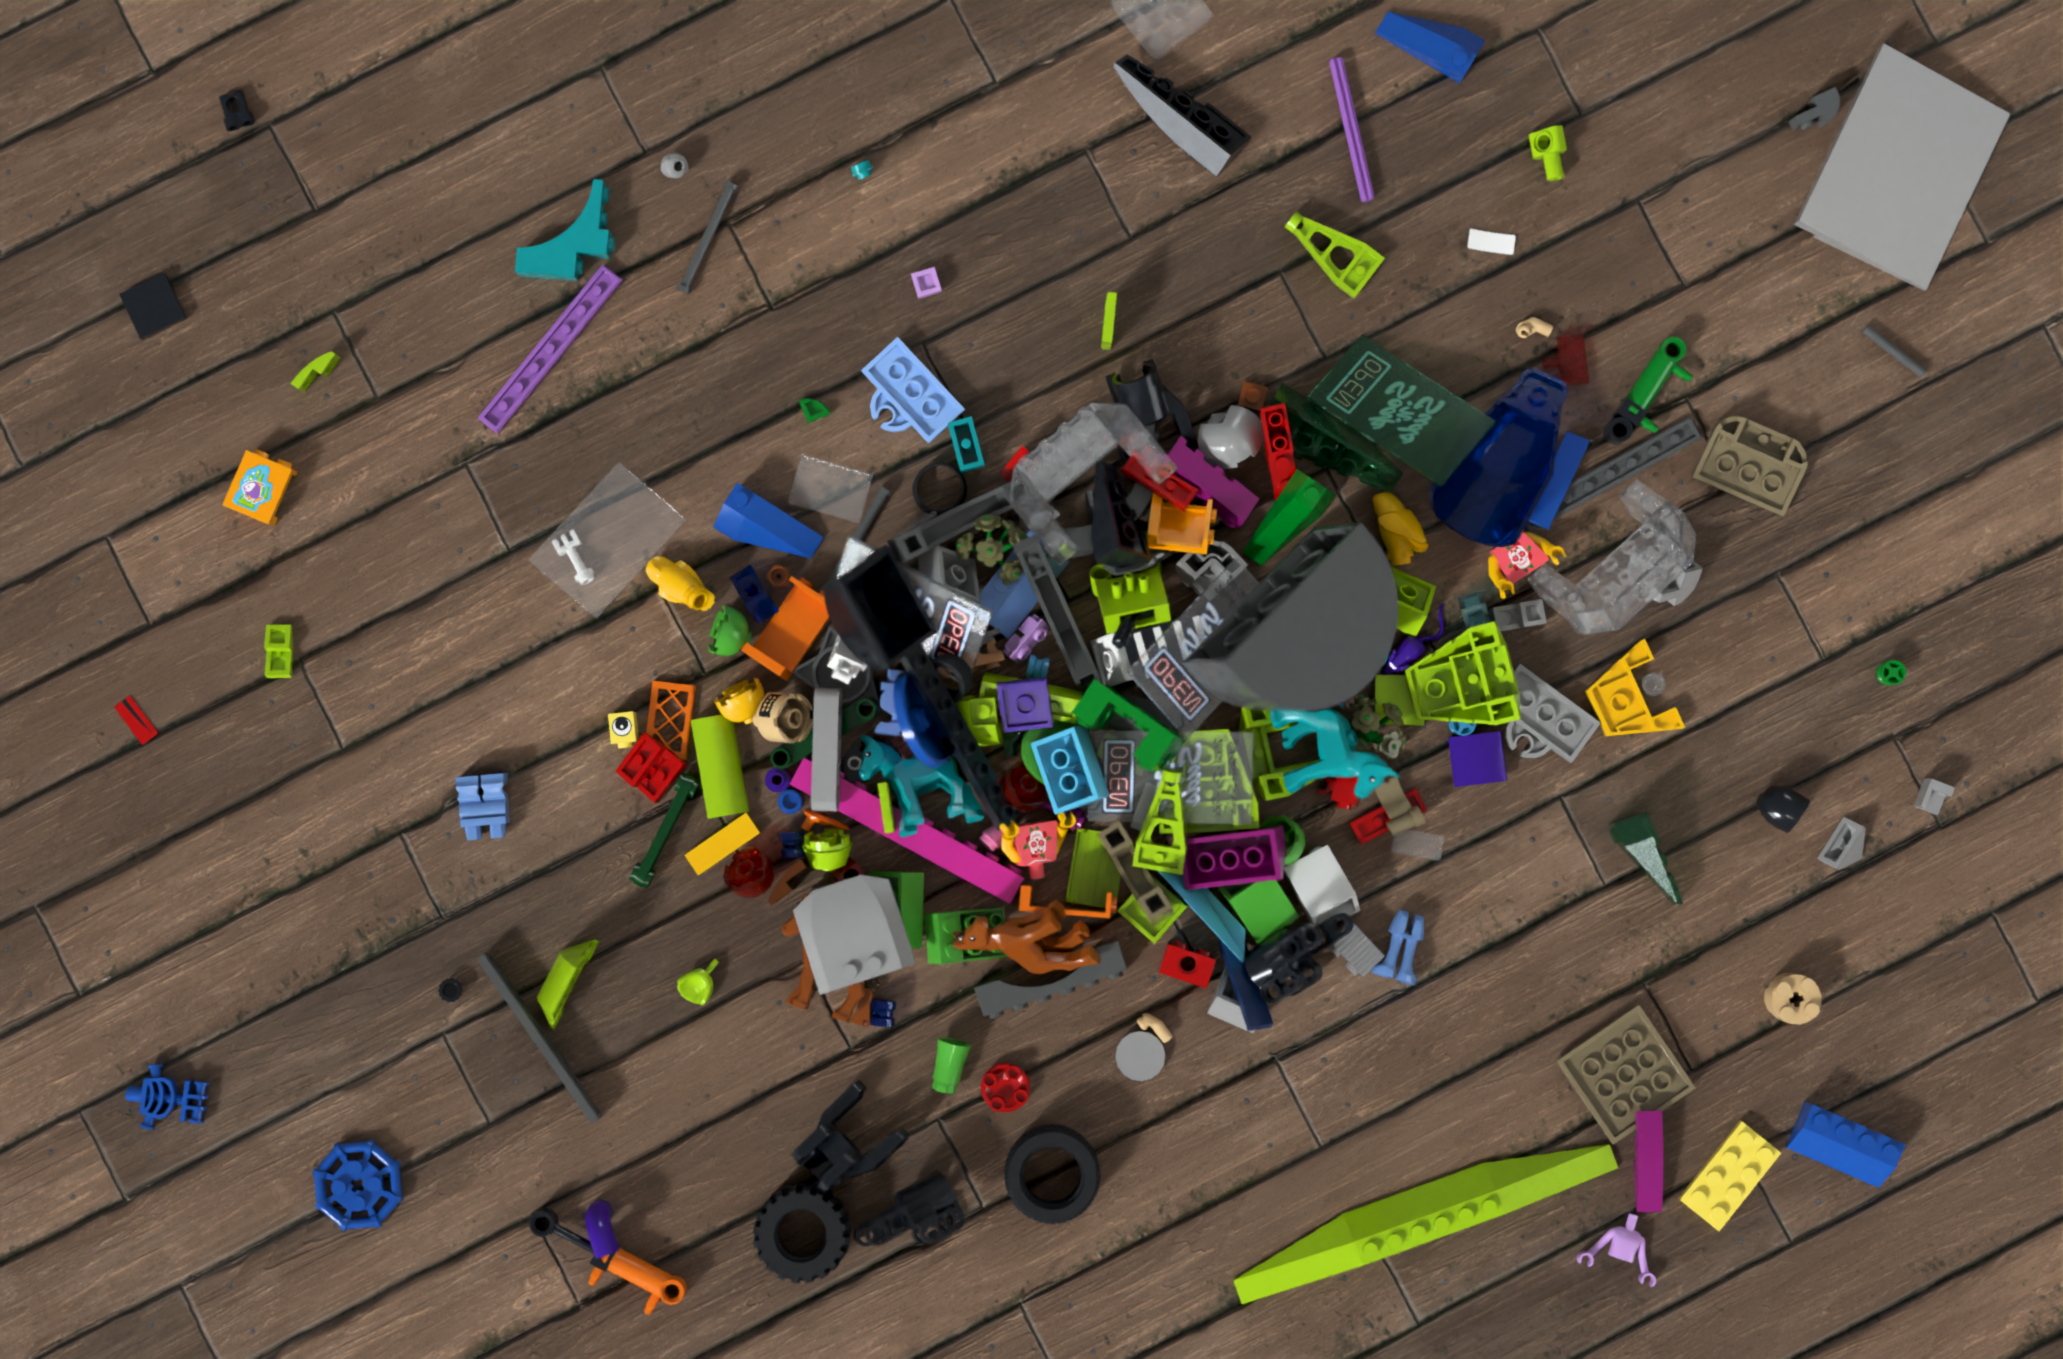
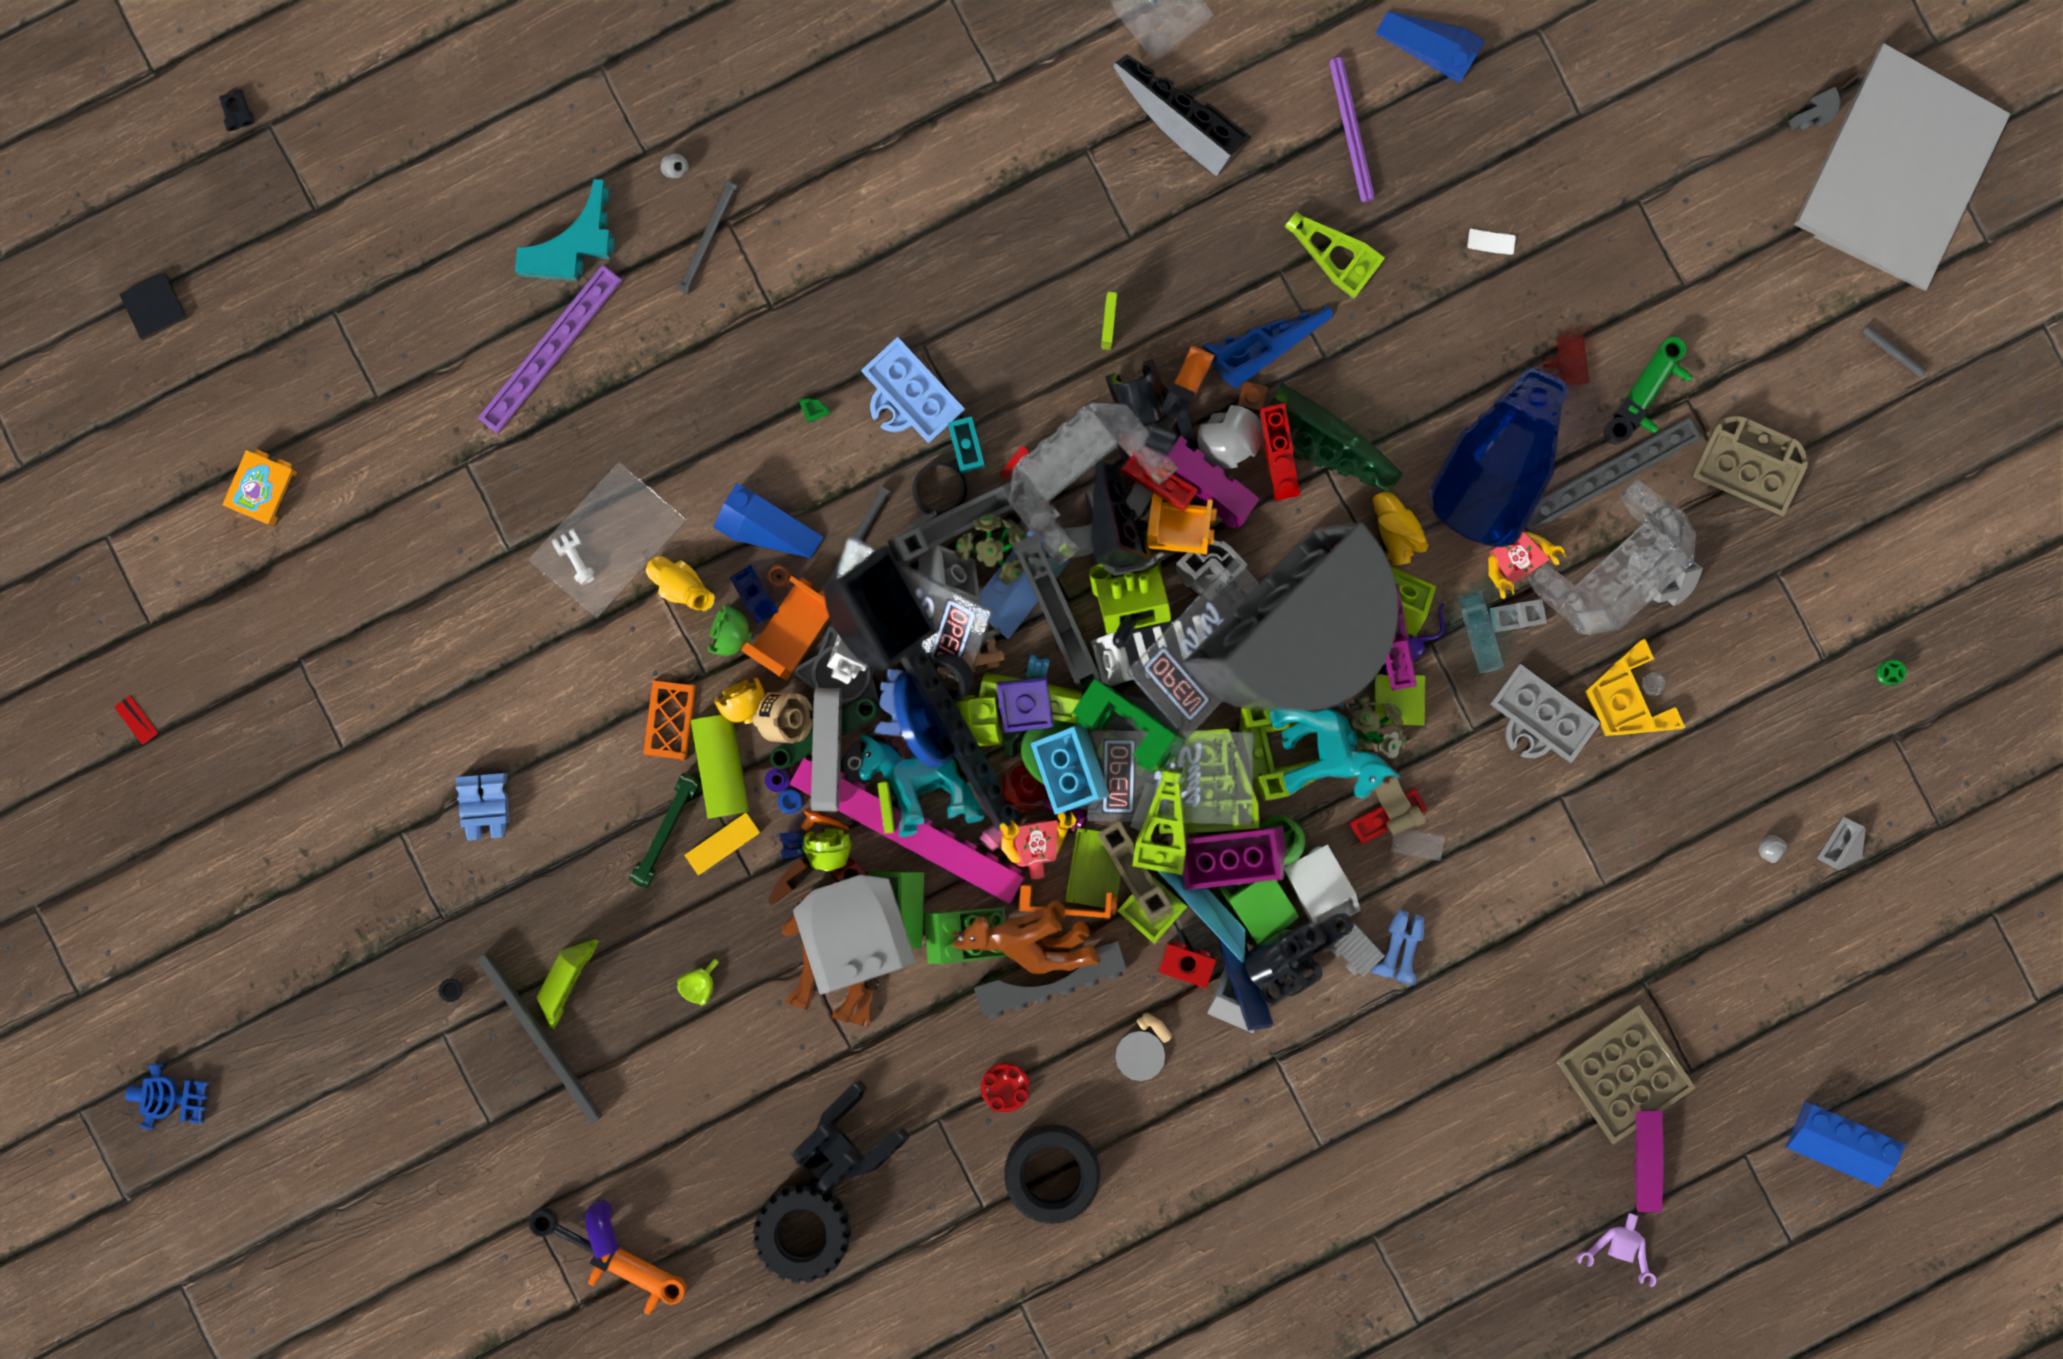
(279, 651): lime slope -> none
(322, 365): lime slope -> none
(343, 1187): blue plate -> none
(623, 729): light yellow brick -> none
(651, 767): red slope -> none
(749, 873): clear red cylinder -> none
(830, 488): clear piece -> none
(862, 169): teal plate -> none
(883, 1013): clear blue wheel -> none
(916, 1209): black piece -> none
(926, 282): lavender plate -> none
(949, 1064): bright green plant -> none
(1020, 648): lavender hinge -> none
(1179, 399): none -> black piece
(1246, 355): none -> blue wedge
(1292, 512): green wedge -> none
(1343, 791): red brick -> none
(1399, 660): none -> magenta slope
(1401, 410): clear green piece -> none
(1423, 1216): lime wedge -> none
(1462, 730): dark azure wheel -> none
(1467, 680): lime wedge -> none
(1477, 759): dark purple slope -> none
(1533, 325): tan arm -> none
(1550, 154): lime piece -> none
(1566, 464): blue tile -> none
(1639, 840): clear green wedge -> none
(1729, 1175): light yellow plate -> none
(1772, 848): none -> light grey piece
(1782, 807): black piece -> none
(1807, 998): tan brick -> none
(1932, 795): light grey panel -> none

